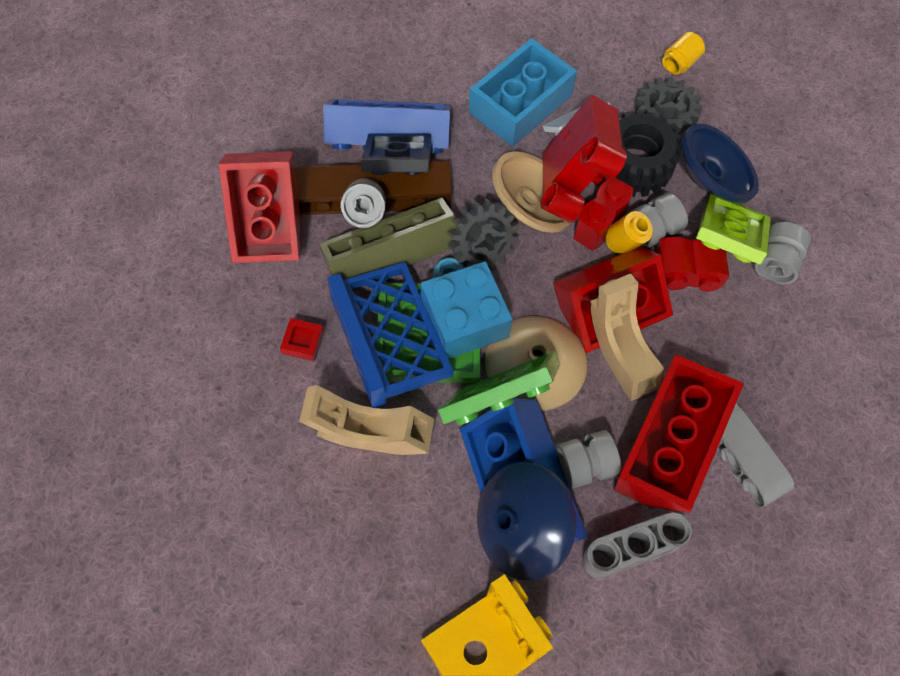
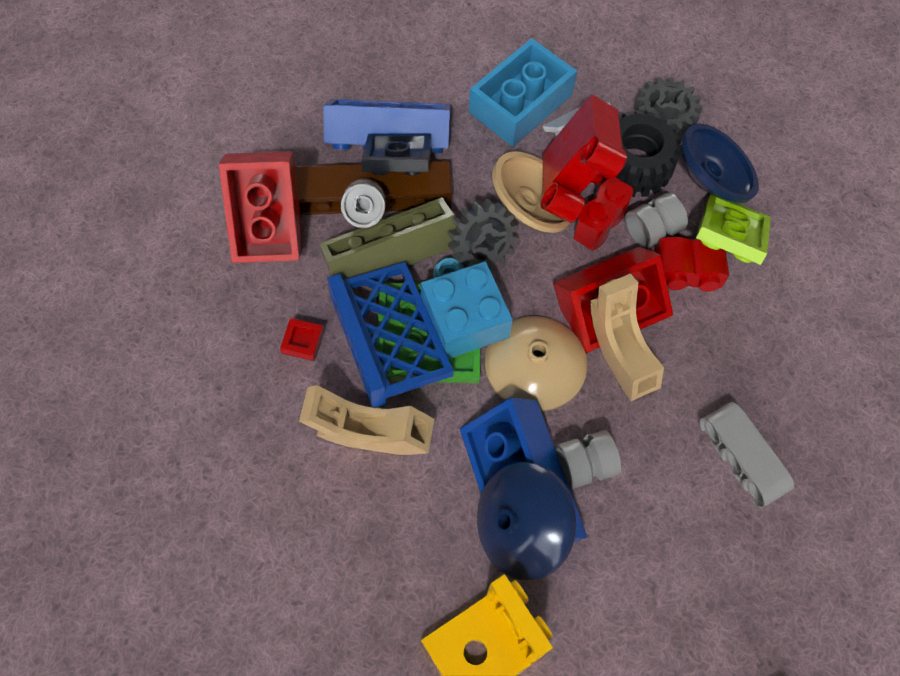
(500, 389): bright green plate -> none
(629, 232): yellow brick -> none
(651, 537): light grey beam -> none
(679, 437): red slope -> none
(683, 53): yellow brick -> none
(786, 250): light grey wheel -> none

